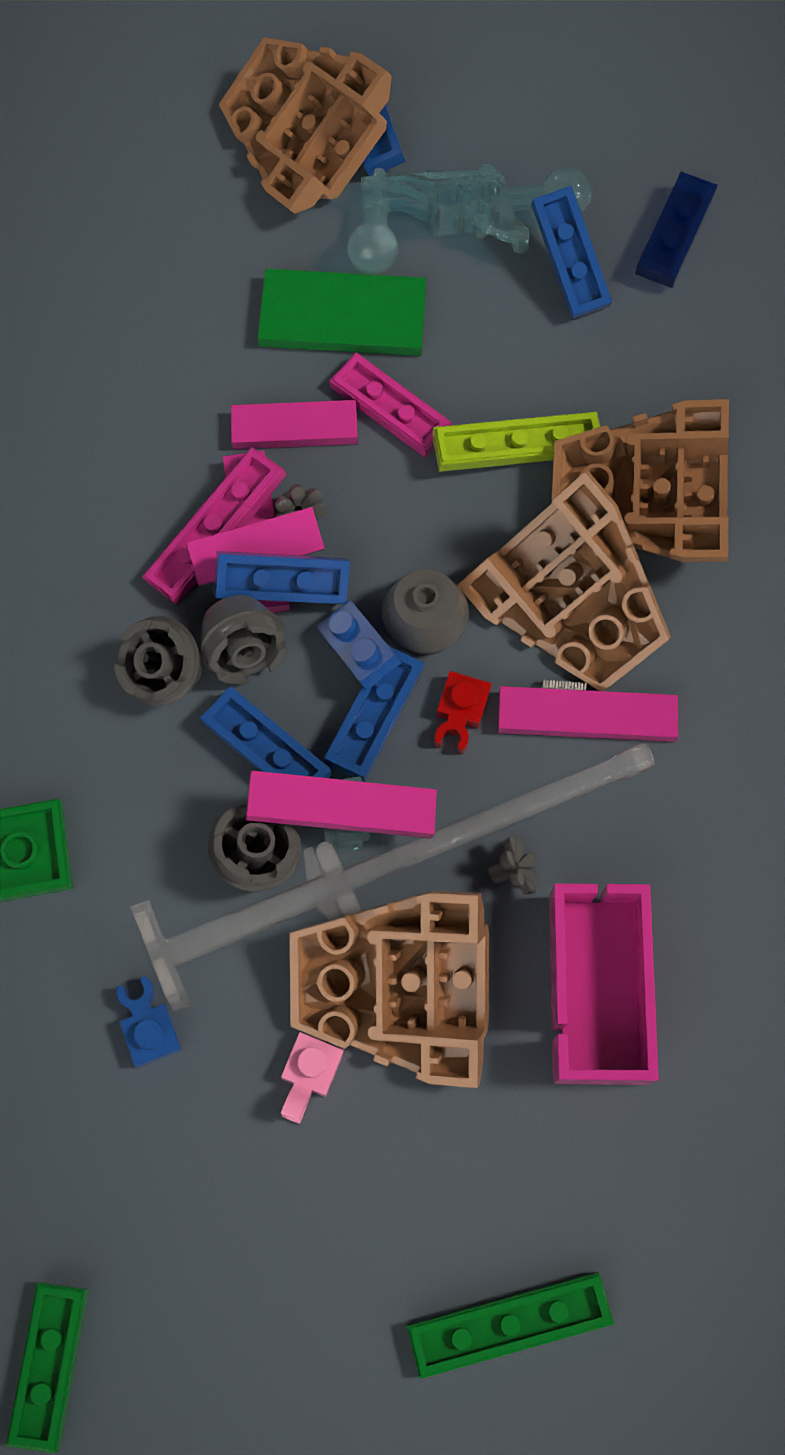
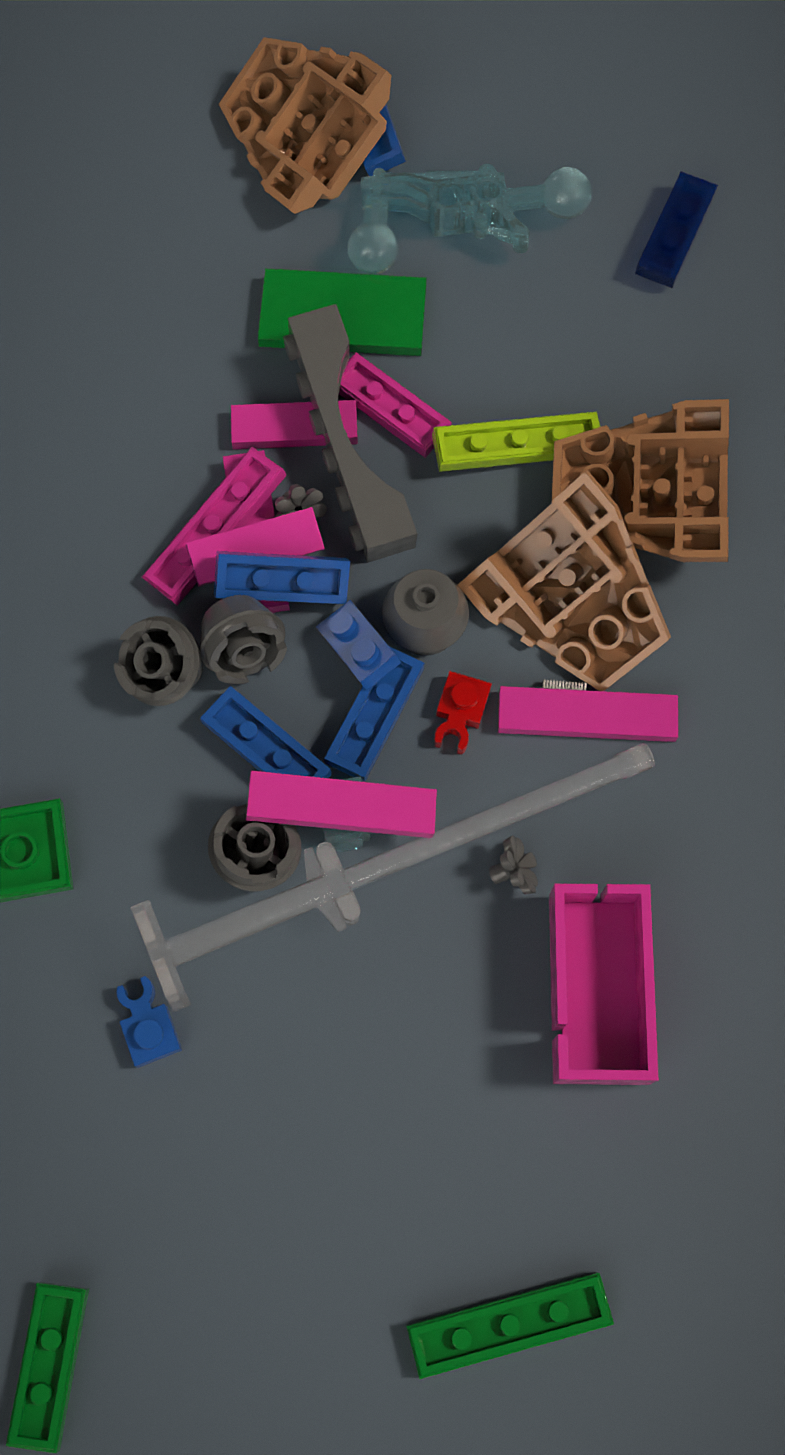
(310, 1070): bright pink plate -> none
(377, 510): none -> dark grey arch
(399, 984): medium nougat wedge -> none
(571, 252): blue plate -> none

